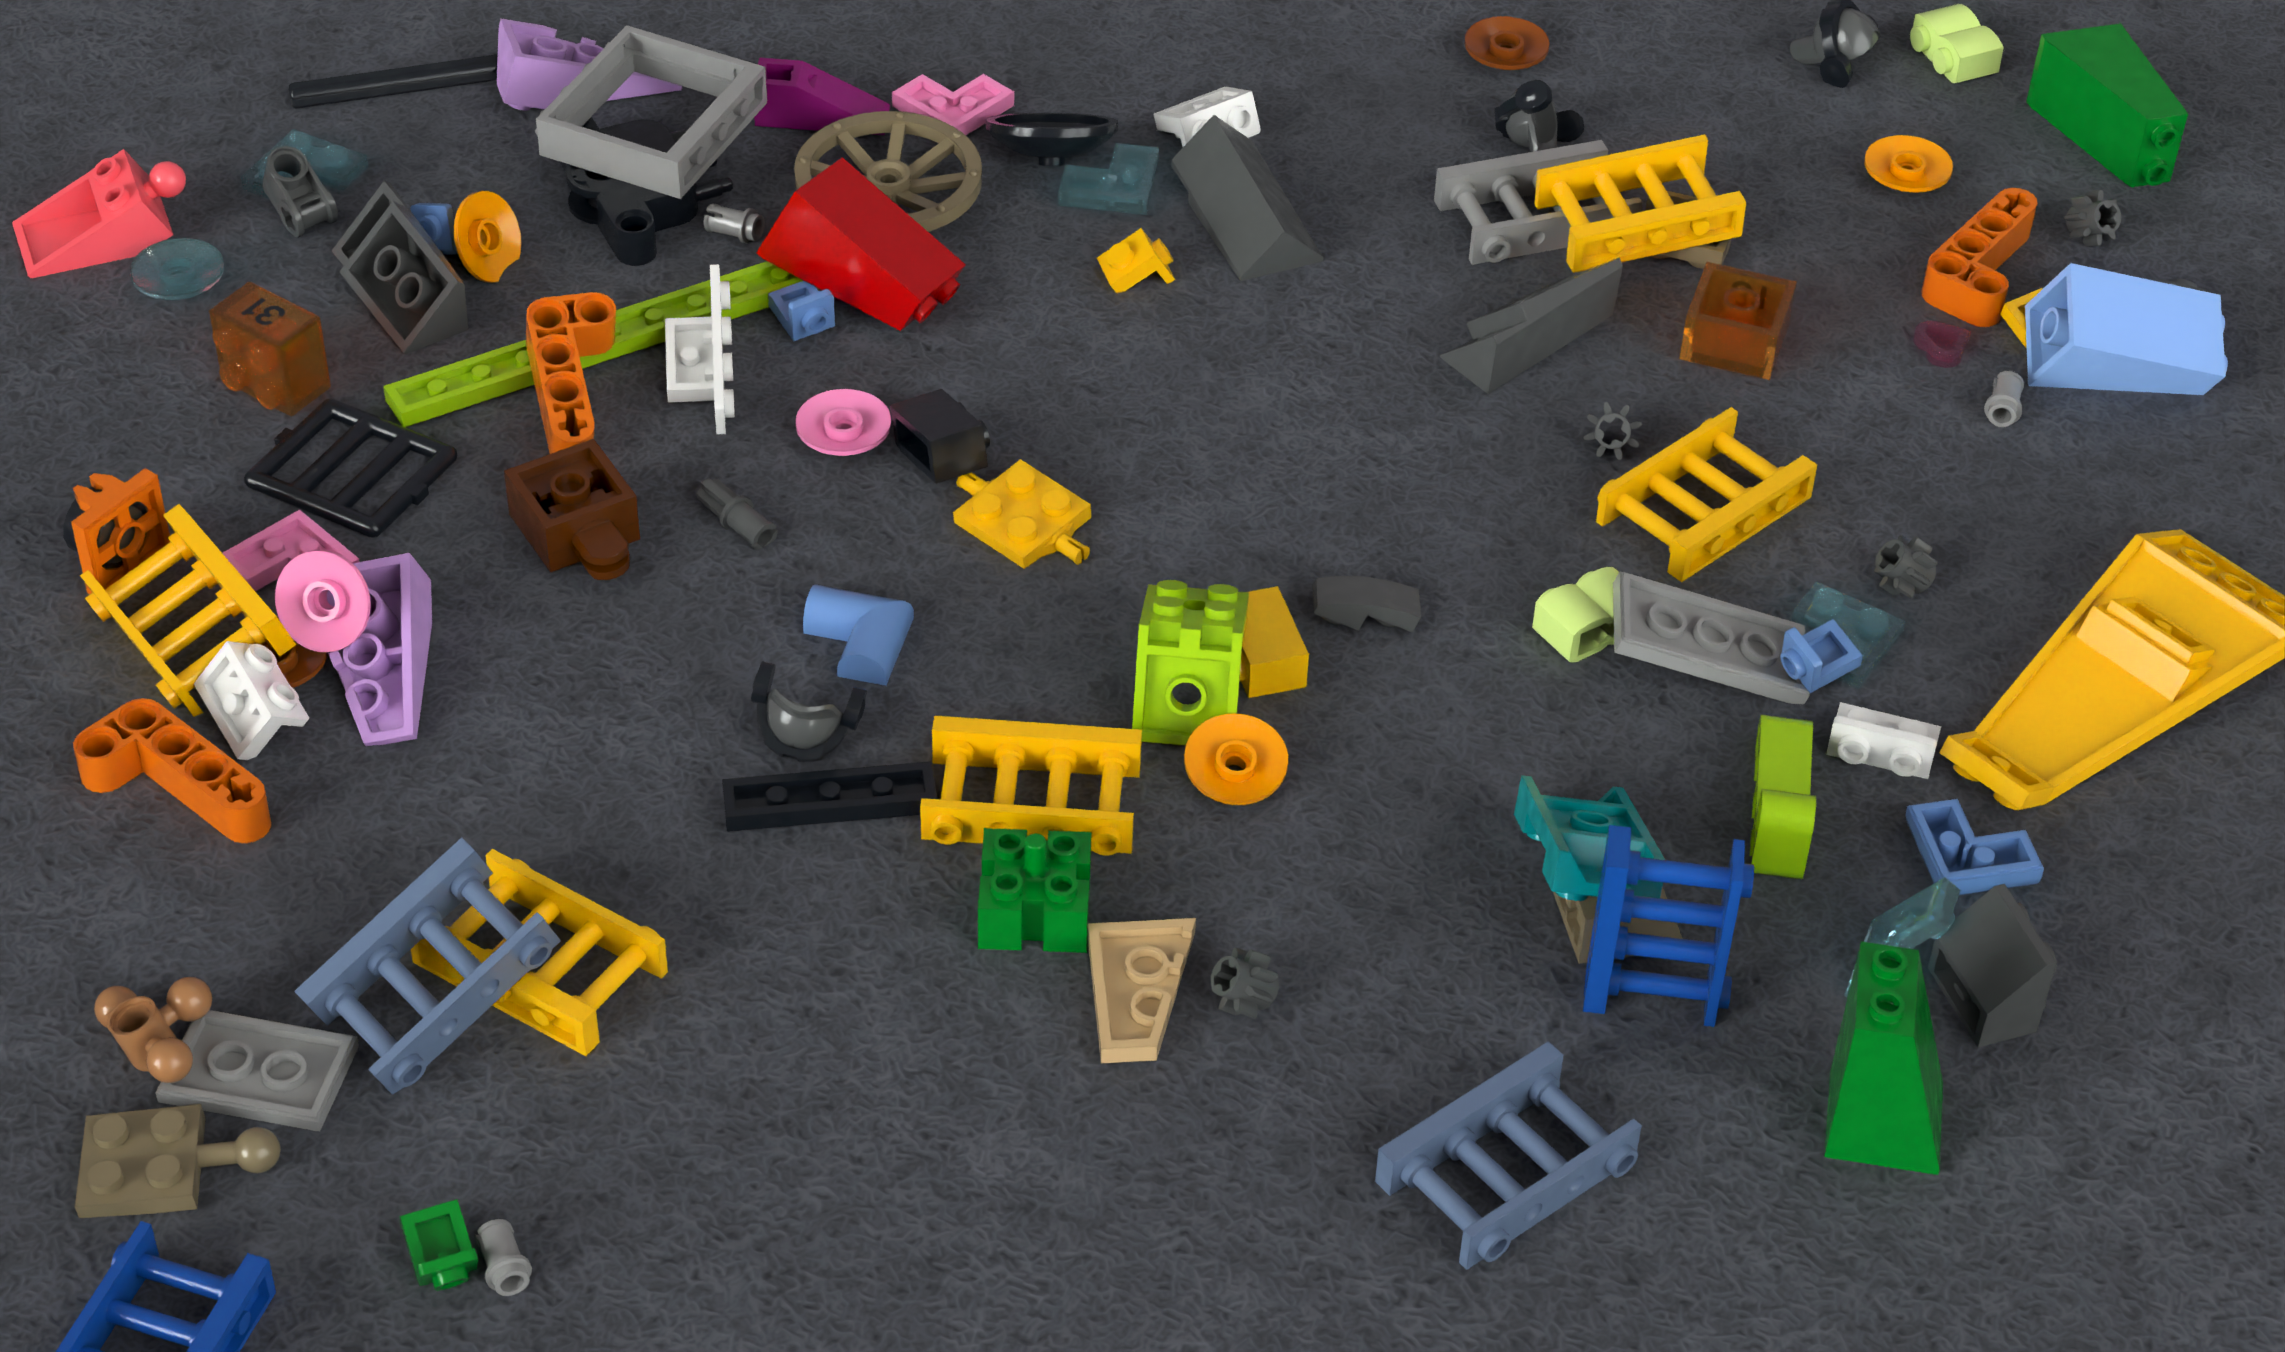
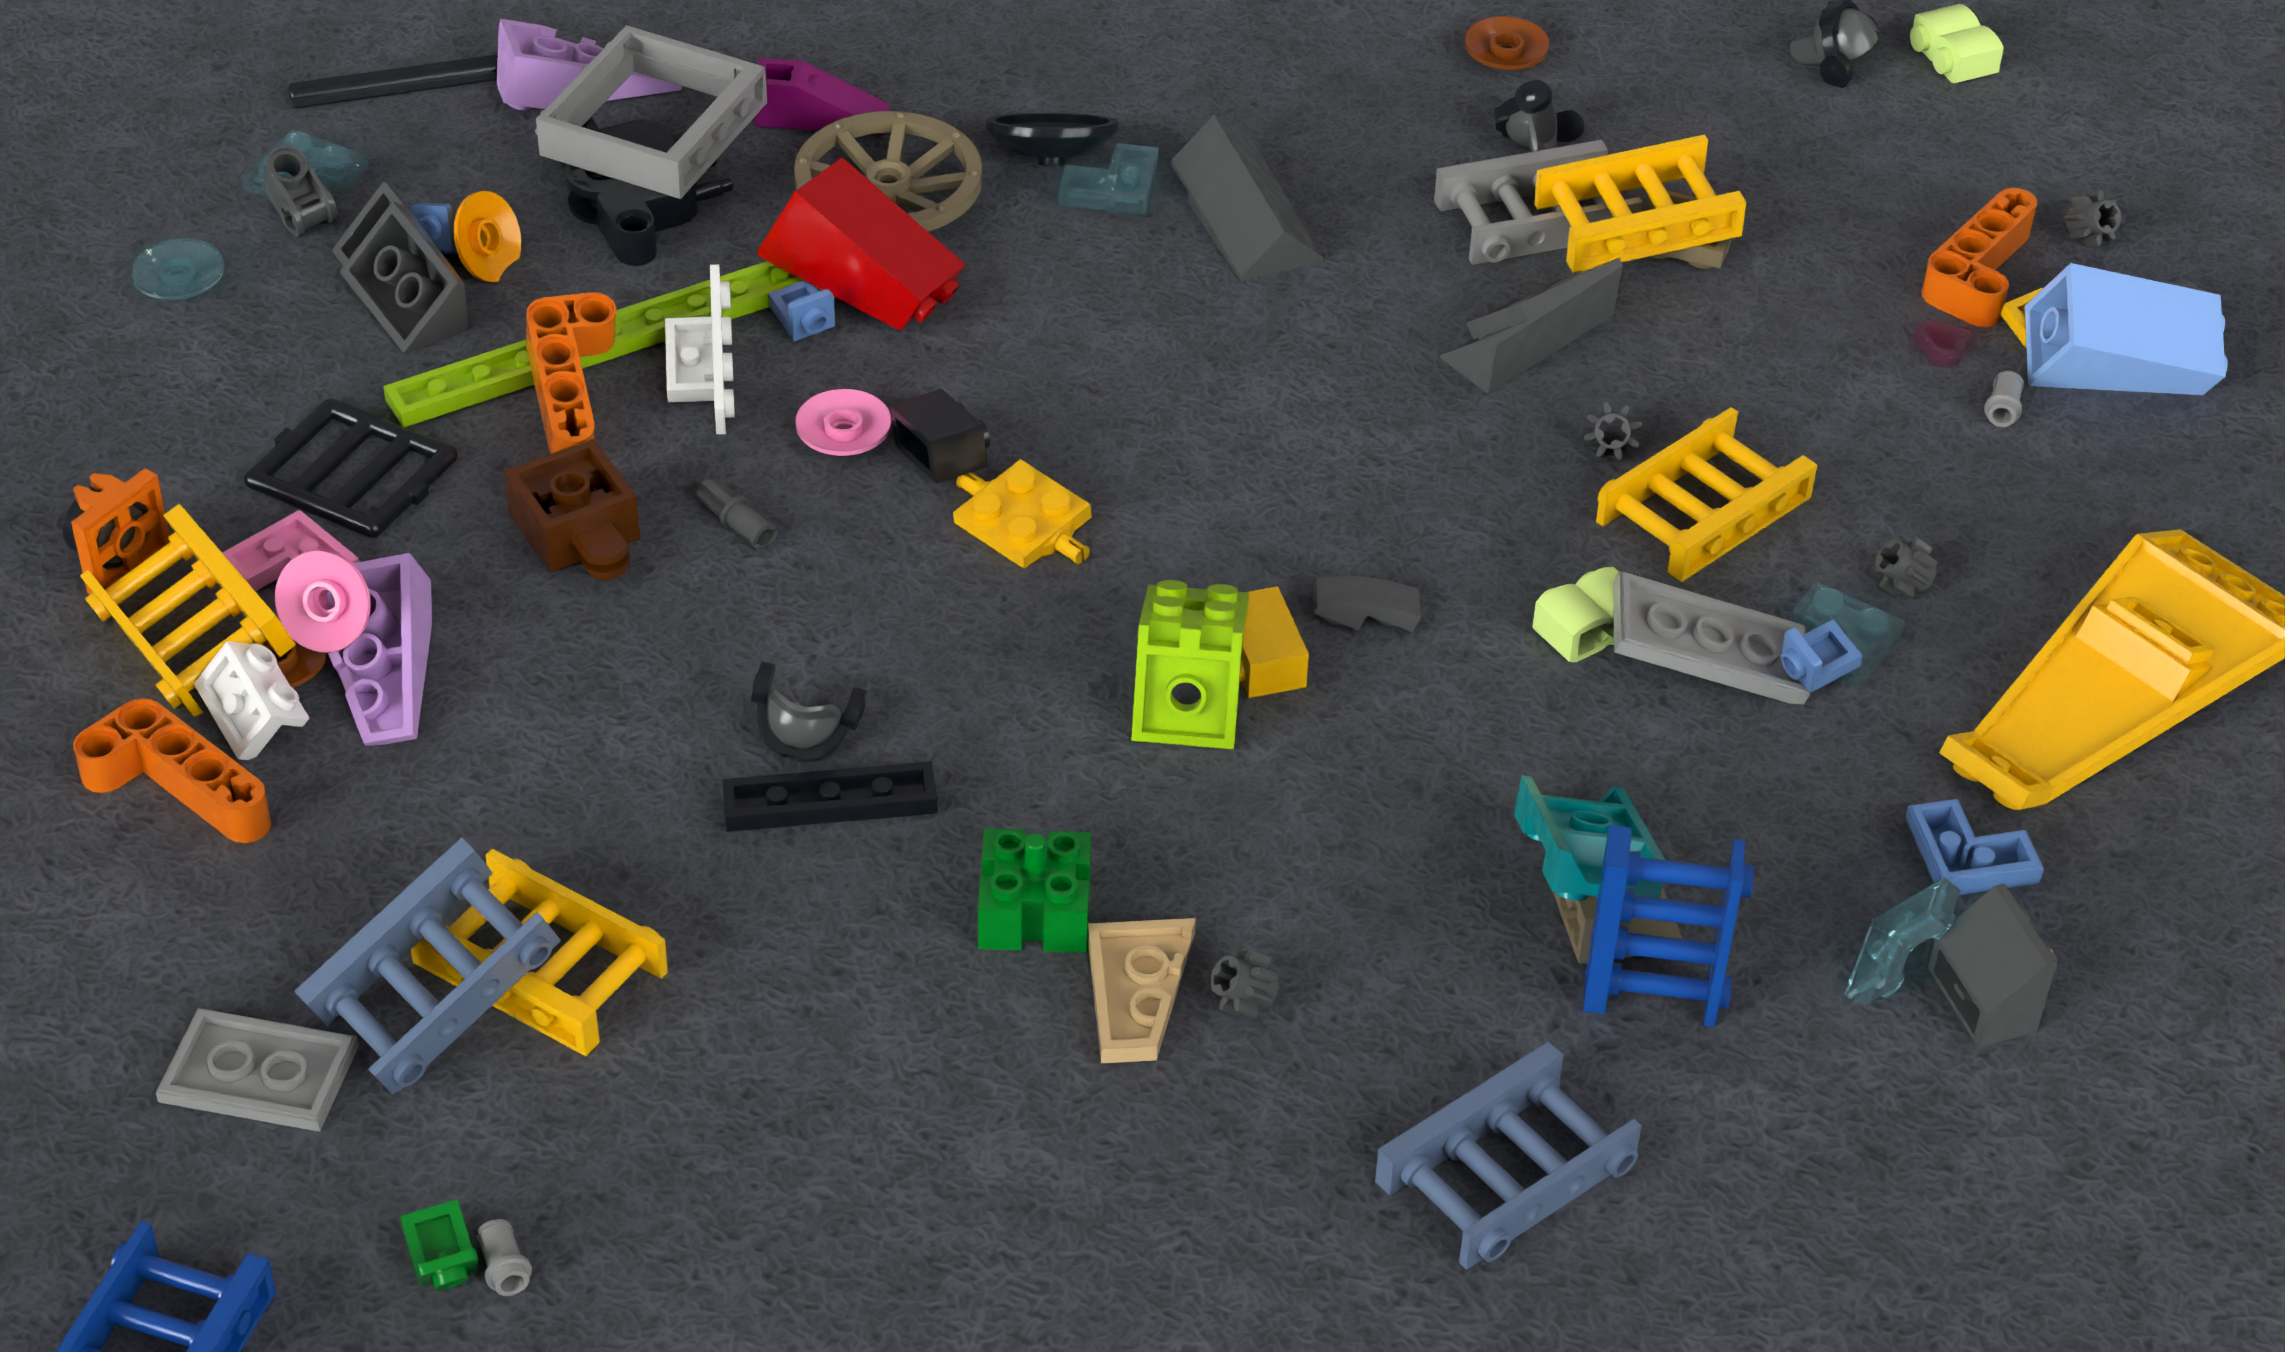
(99, 217): coral slope -> none
(146, 1031): medium nougat piece -> none
(155, 1160): dark tan plate -> none
(270, 349): clear orange brick -> none
(745, 224): light grey pin -> none
(869, 624): medium blue brick -> none
(962, 109): bright pink plate -> none
(1034, 747): yellow fence -> none
(1135, 260): yellow bracket -> none
(1227, 103): white bracket -> none
(1239, 742): light orange dish -> none
(1737, 320): clear orange brick -> none
(1782, 797): lime beam -> none
(1883, 740): white bracket -> none
(1886, 1067): green slope -> none
(1908, 163): light orange dish -> none
(2109, 102): green slope -> none

